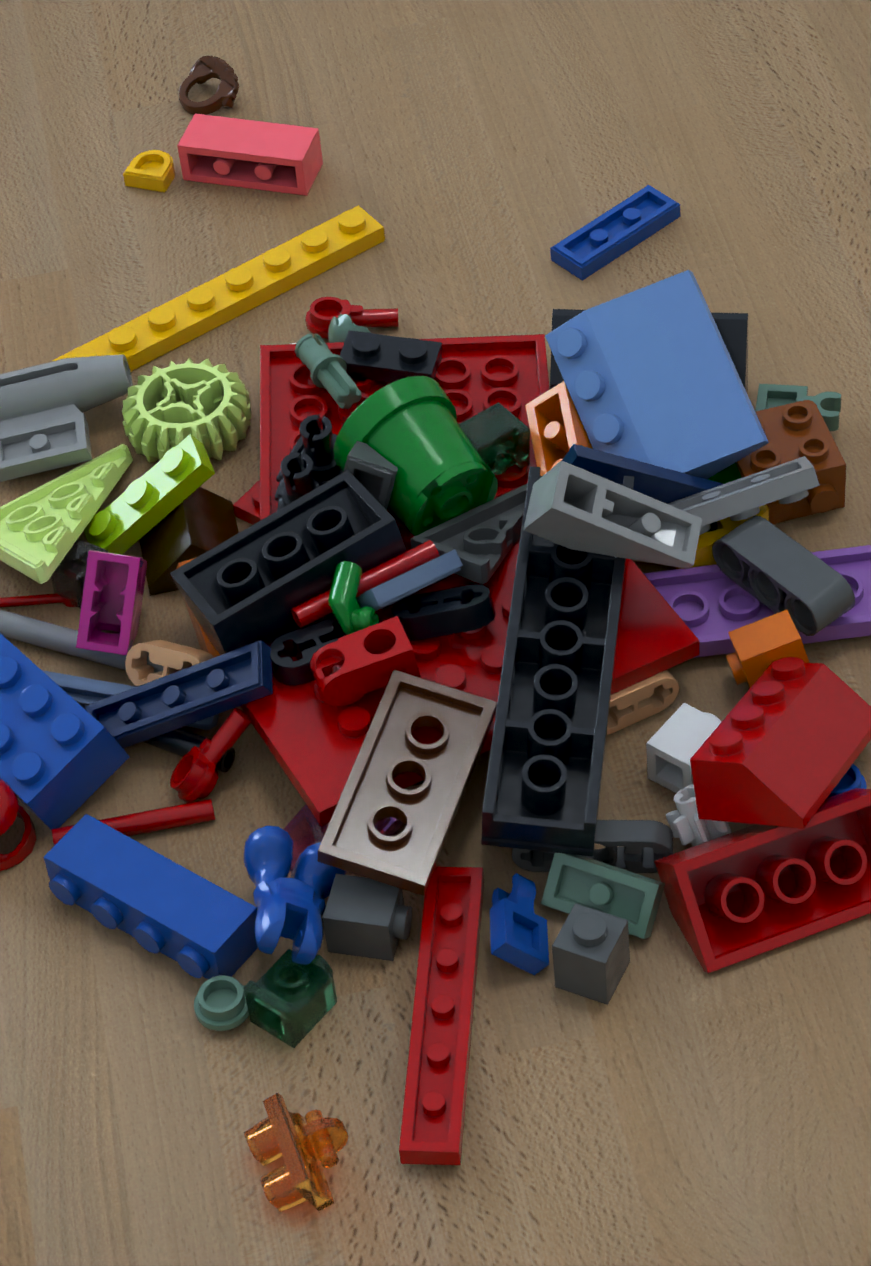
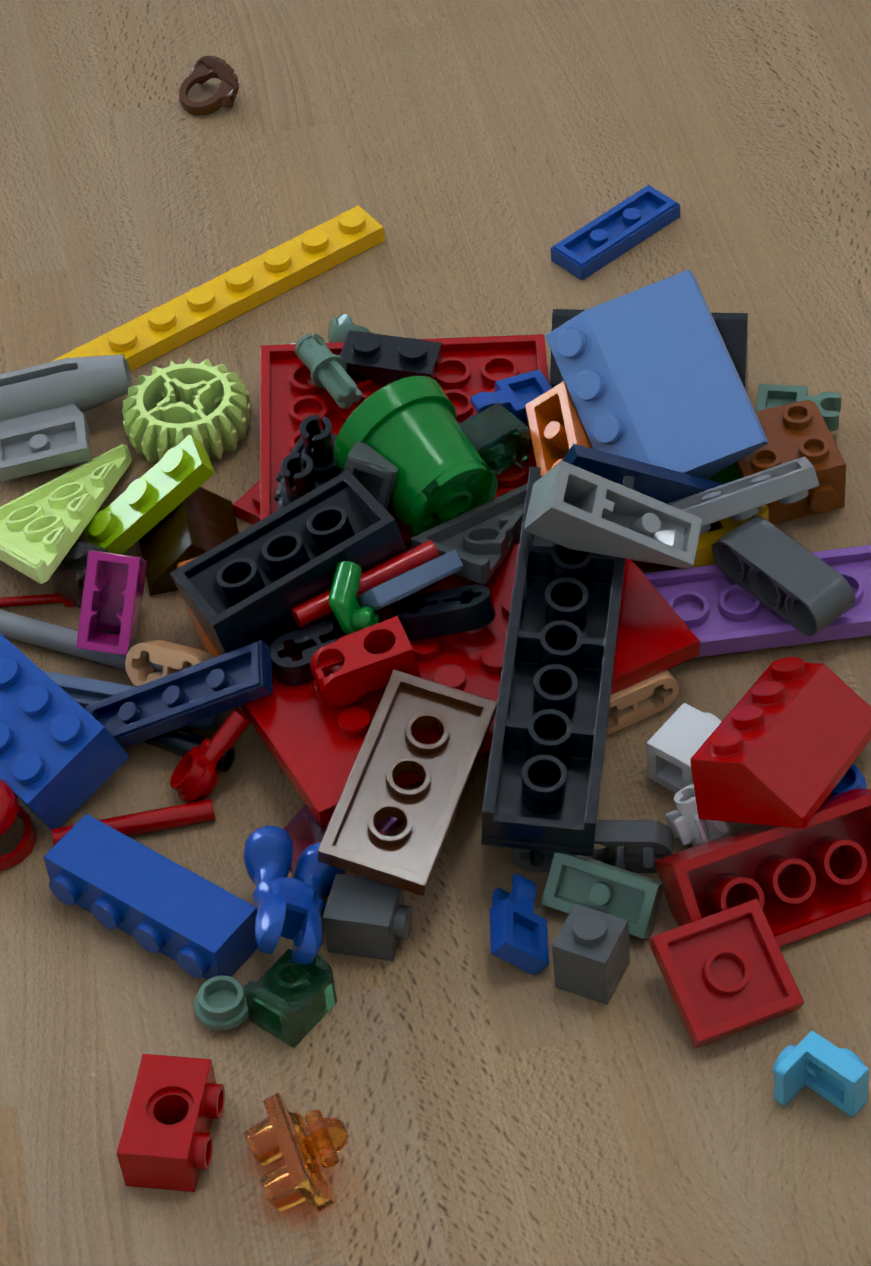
(150, 171): yellow tile -> none
(163, 1093): none -> red brick
(250, 154): coral brick -> none
(325, 308): red plate -> none
(442, 1018): red plate -> none
(513, 393): none -> blue plate
(726, 973): none -> red plate
(761, 644): orange brick -> none
(825, 1069): none -> medium azure bracket

